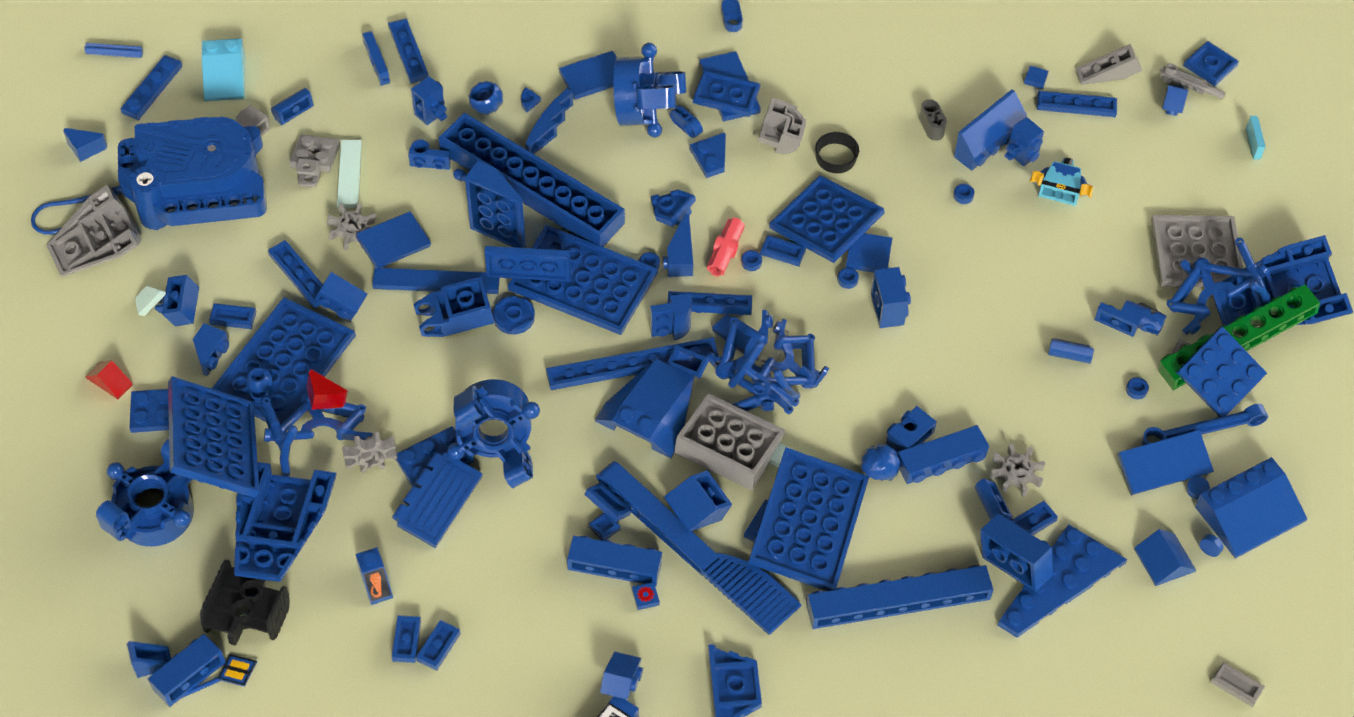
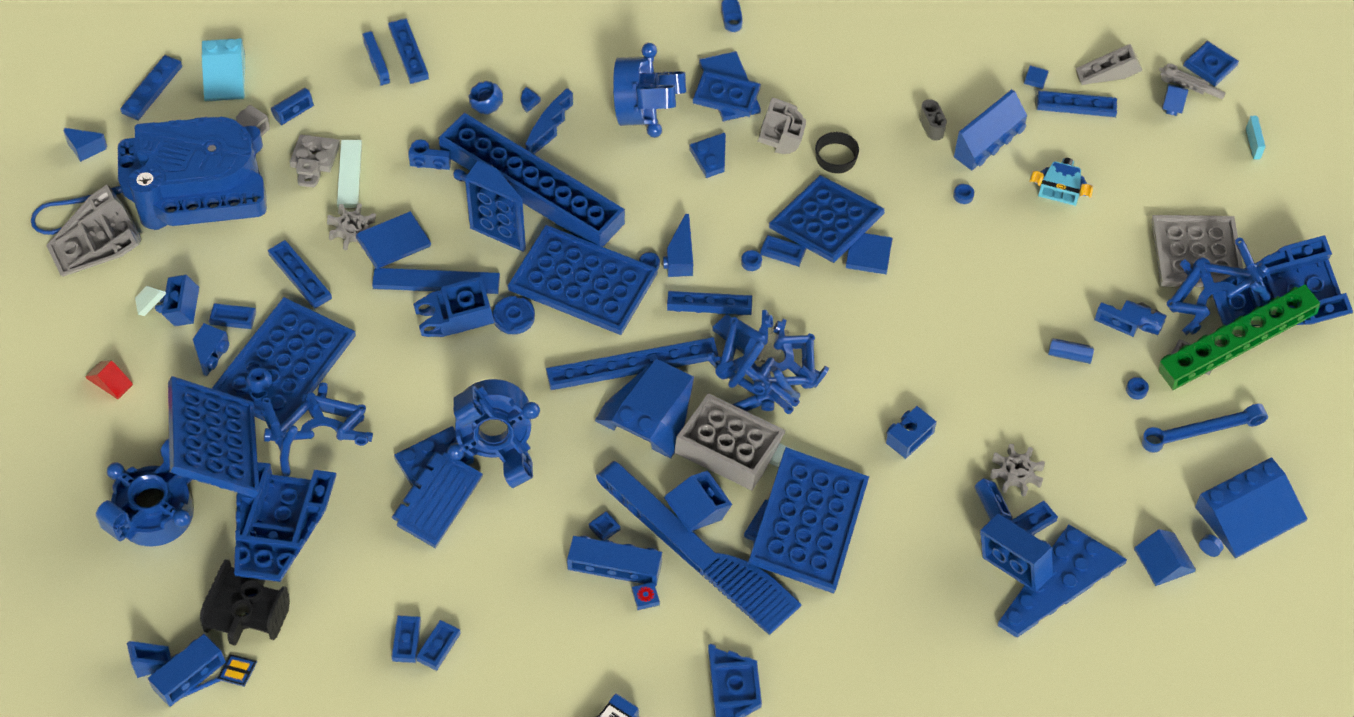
(113, 50): axle -> none
(149, 411): blue plate -> none
(324, 392): red slope -> none
(340, 296): blue brick -> none
(369, 452): light grey gear -> none
(374, 576): slope -> none
(428, 101): blue brick -> none
(528, 263): blue tile -> none
(589, 75): blue tile -> none
(608, 502): blue tile -> none
(621, 675): blue brick -> none
(672, 207): blue plate -> none
(672, 317): blue brick -> none
(686, 121): blue piece -> none
(688, 361): blue slope -> none
(725, 247): coral piece -> none
(848, 278): blue tile -> none
(880, 462): blue hair -> none
(890, 297): blue brick -> none
(899, 596): blue brick -> none
(942, 454): blue brick -> none
(1025, 142): blue brick -> none
(1165, 462): blue tile -> none
(1196, 486): blue tile -> none
(1221, 372): blue plate -> none
(1237, 684): light grey tile -> none

